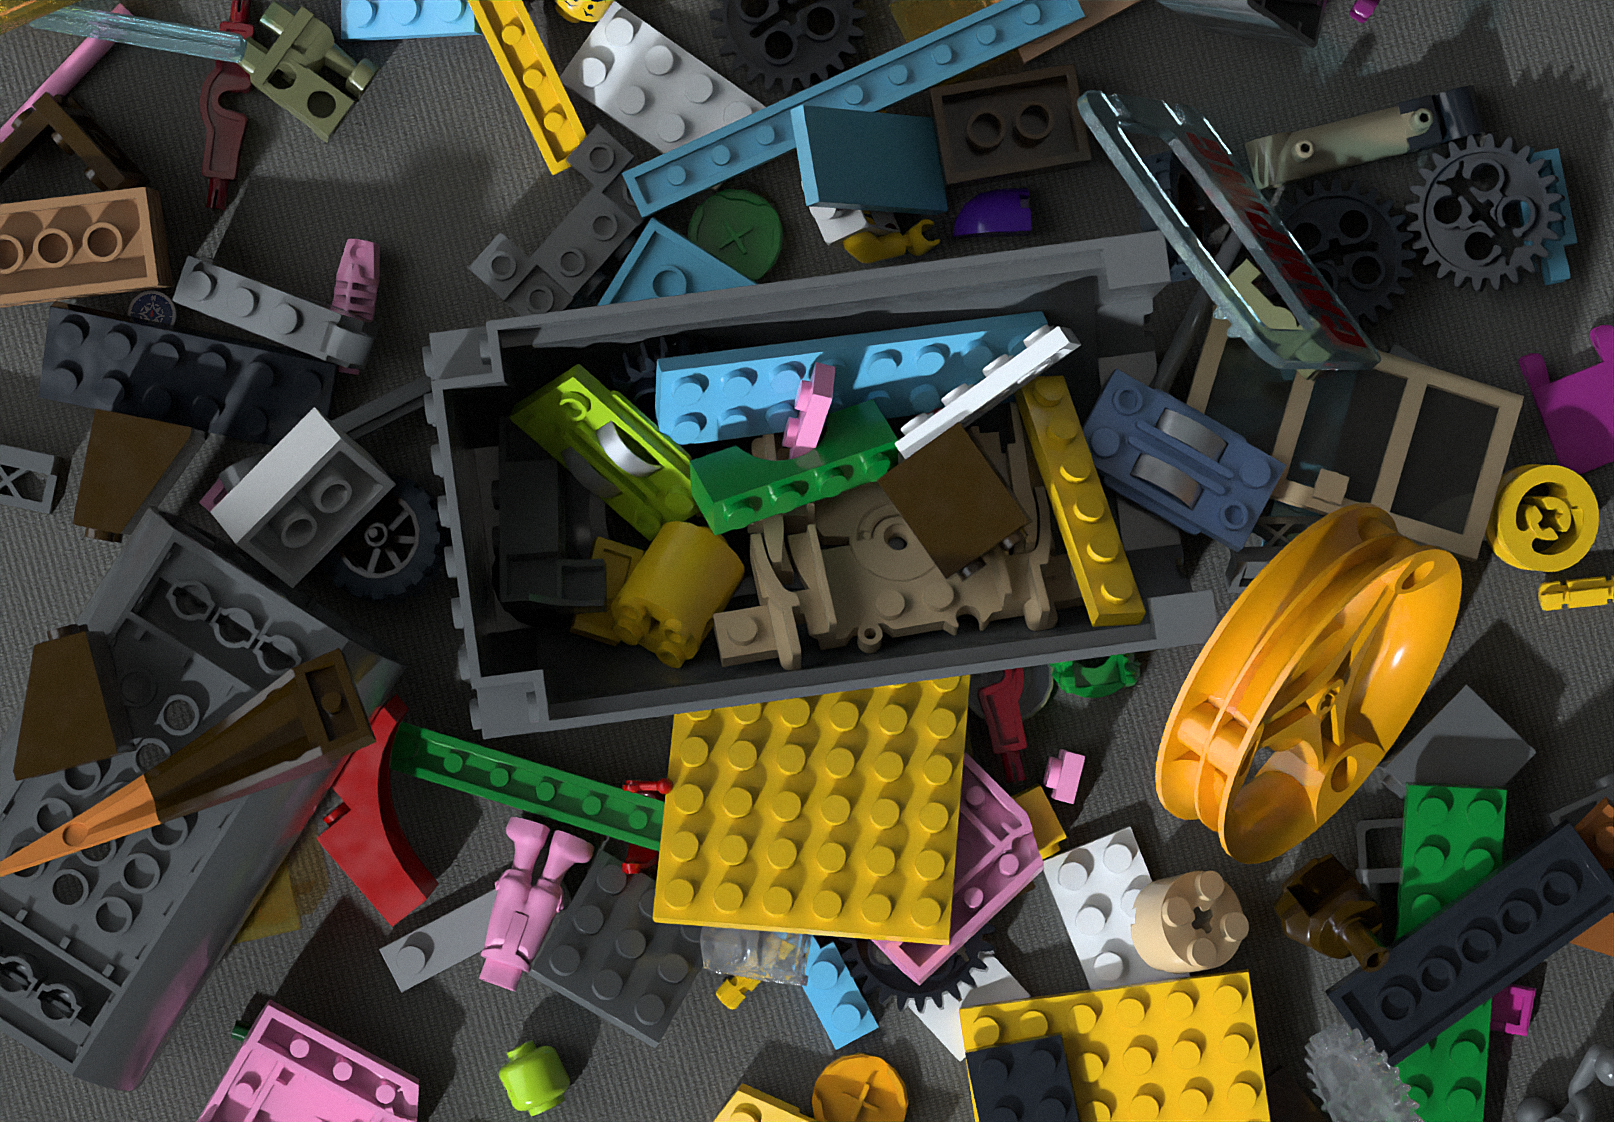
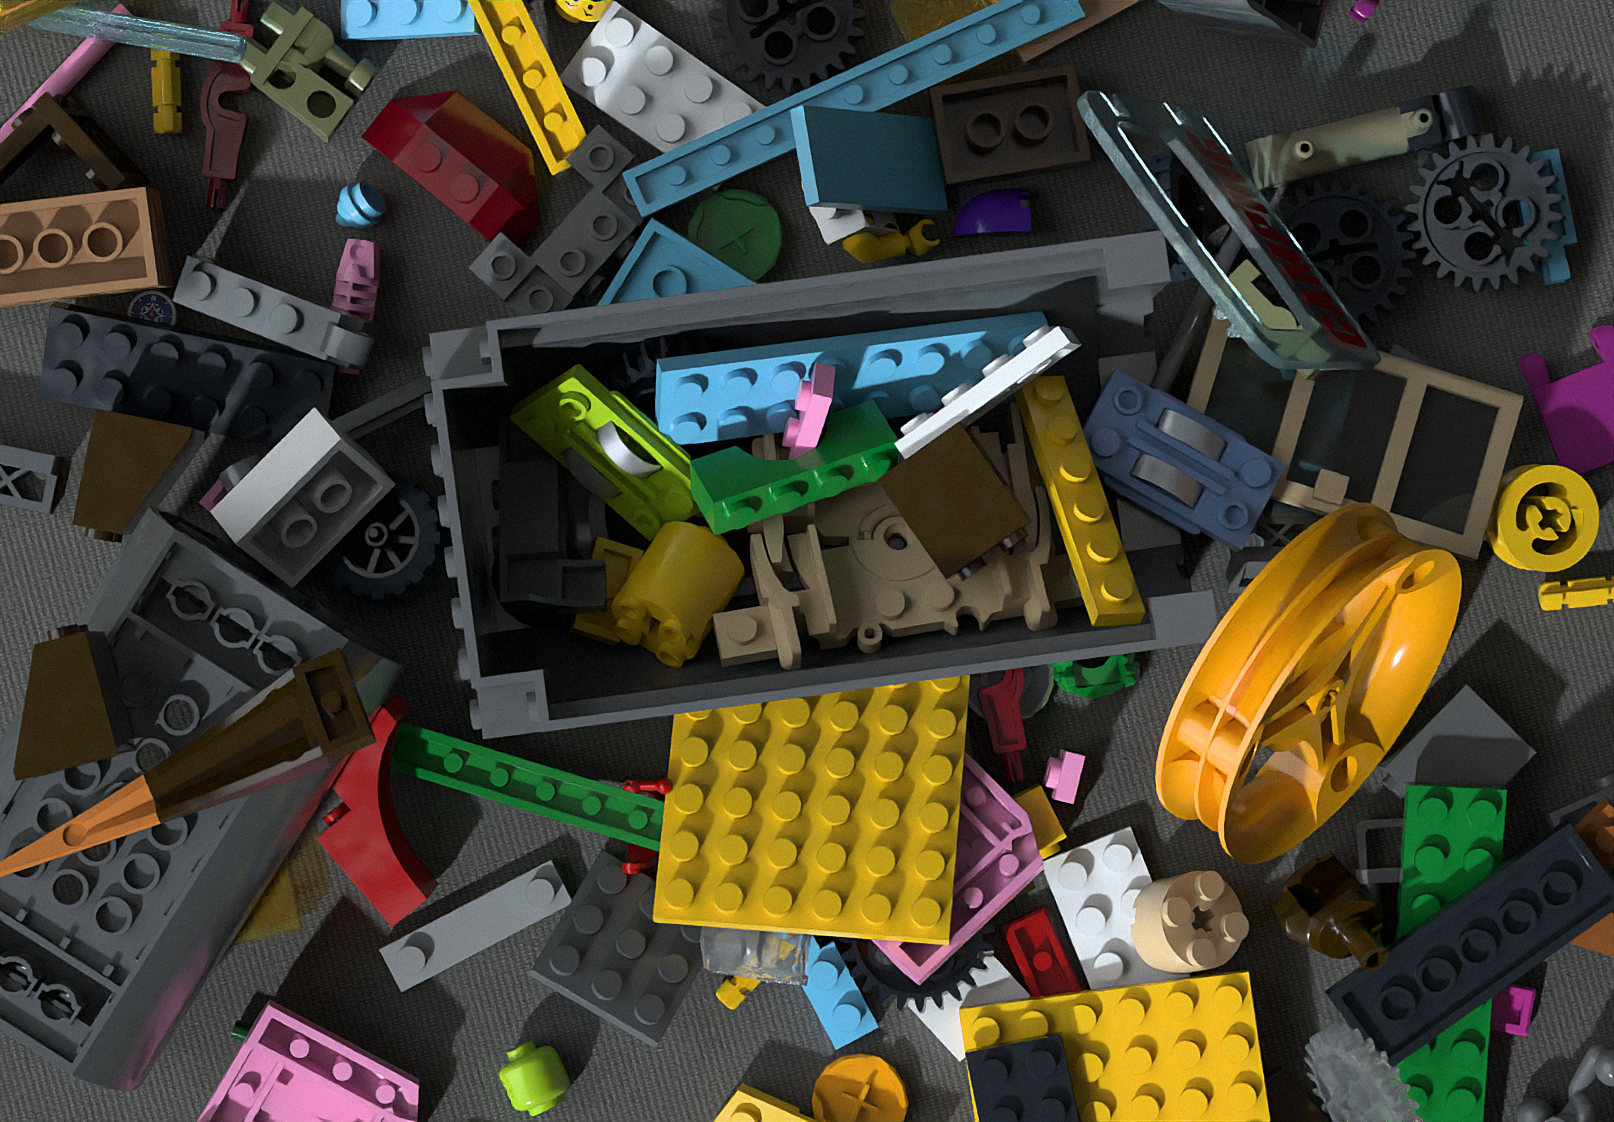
(166, 92): none -> yellow axle
(360, 206): none -> medium azure plate
(461, 161): none -> dark red wedge
(525, 911): bright pink piece -> none
(1040, 954): none -> red tile

